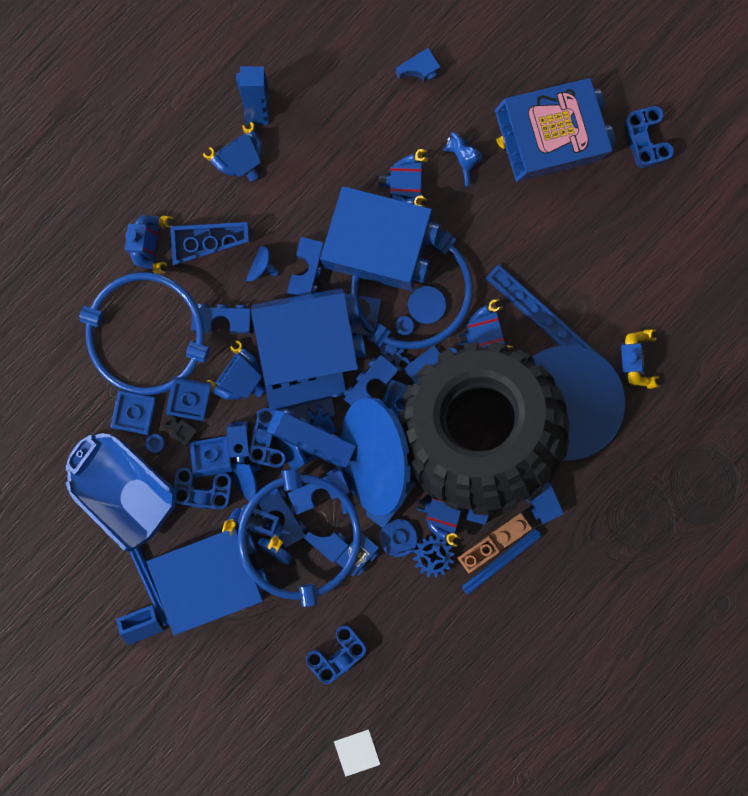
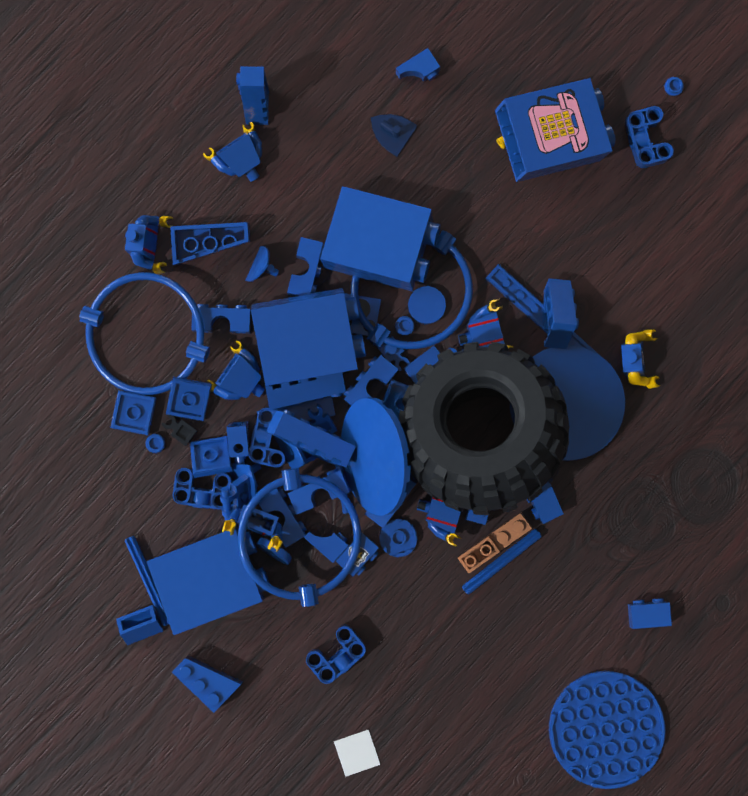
(118, 490): blue windscreen -> none
(207, 683): none -> blue wedge
(239, 494): none -> blue plate
(392, 131): none -> dark blue shield
(406, 179): torso -> none
(430, 565): blue gear -> none
(467, 156): blue animal -> none
(560, 313): none -> blue wedge
(606, 729): none -> blue tile
(649, 614): none -> blue brick
(674, 86): none -> blue plate

